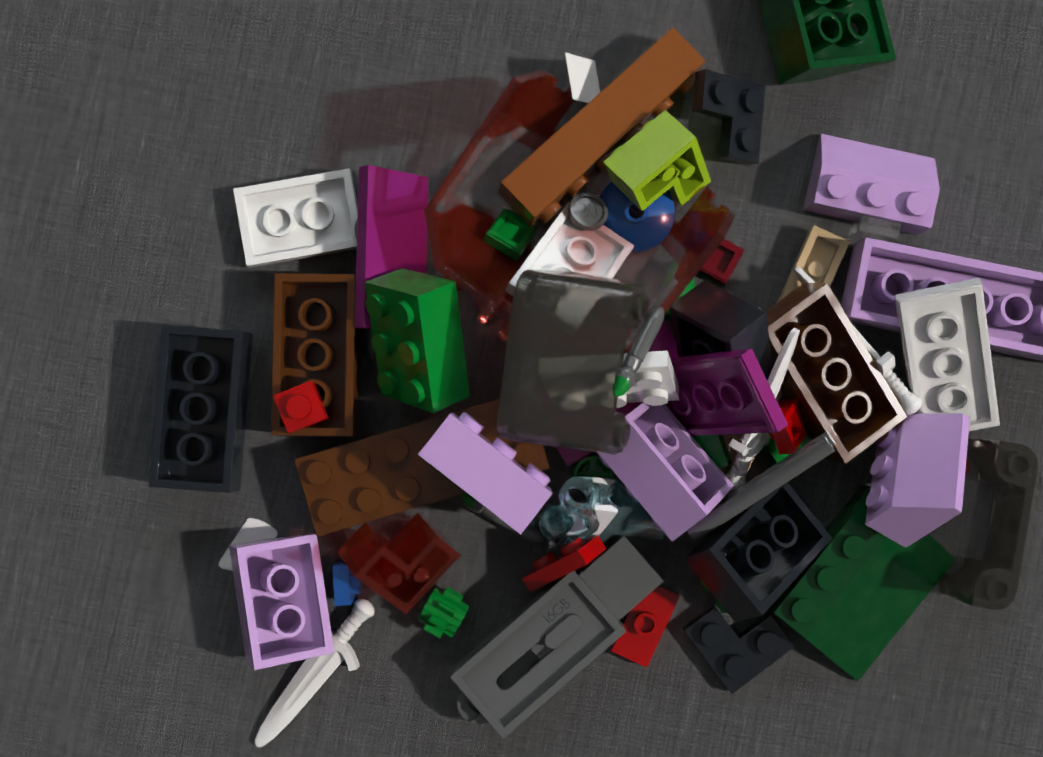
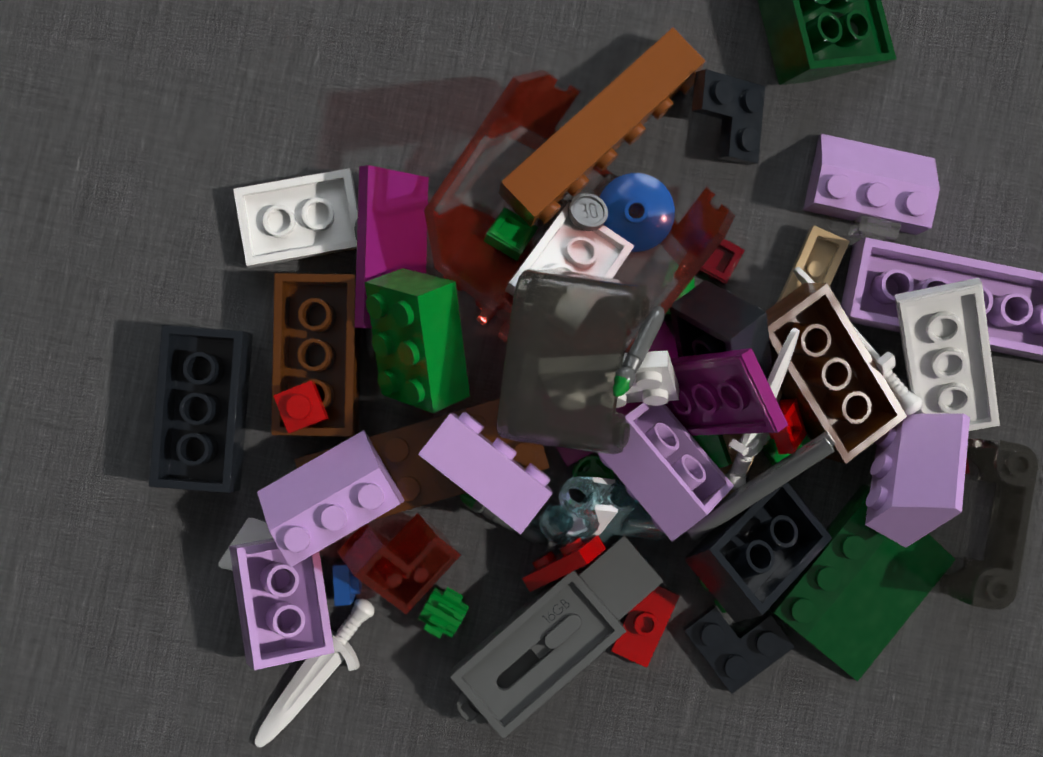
(328, 498): none -> lavender slope
(582, 78): white sticker -> none
(659, 160): lime brick -> none

